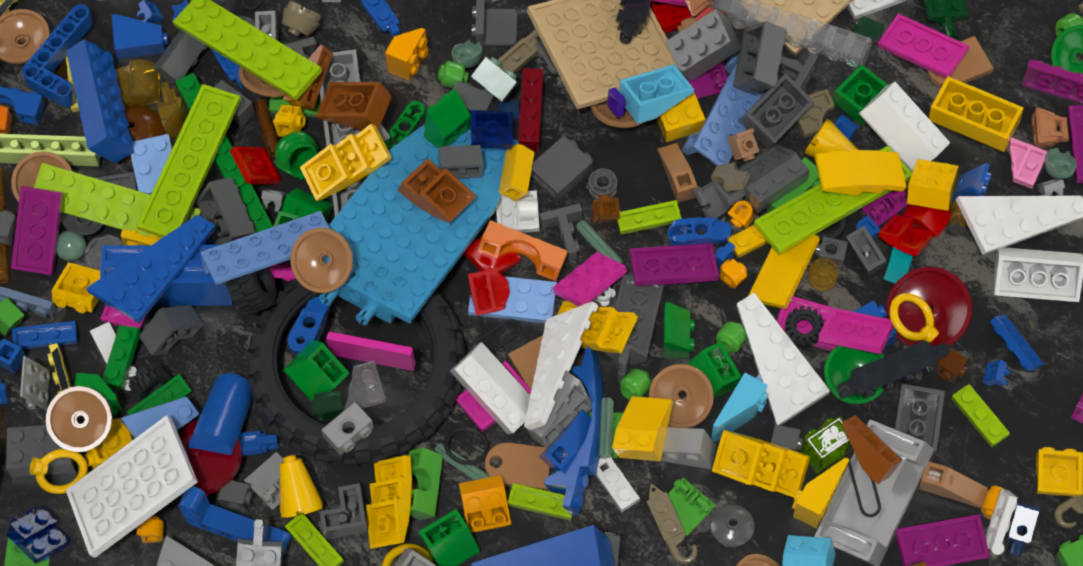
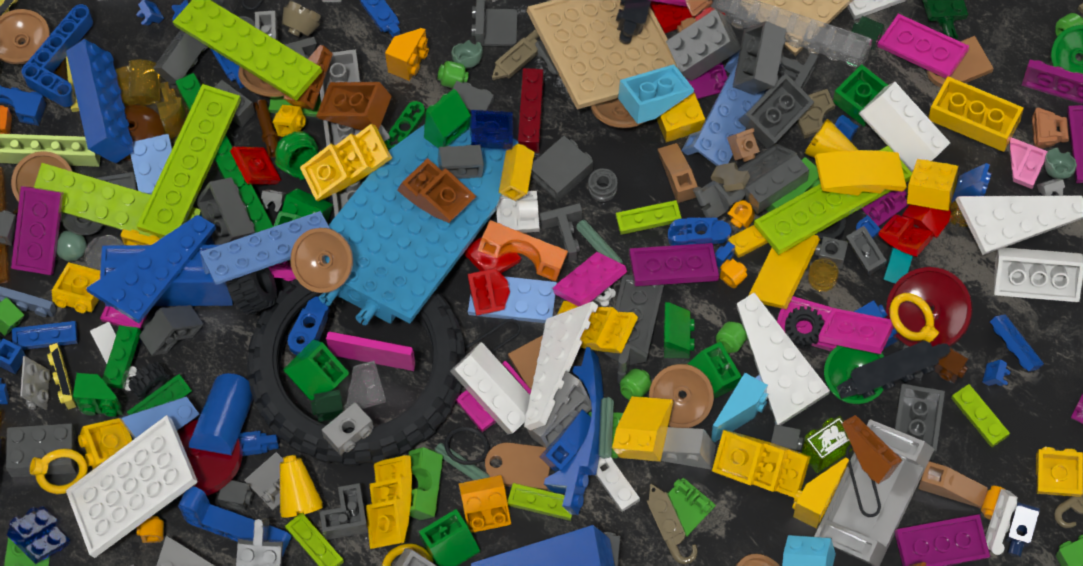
(63, 419): medium nougat dish -> none
(137, 37): blue slope -> none
(495, 79): brick -> none
(510, 106): dark blue tile -> none
(605, 209): clear orange brick -> none
(616, 102): dark purple plate -> none
(732, 535): dark grey dish -> none

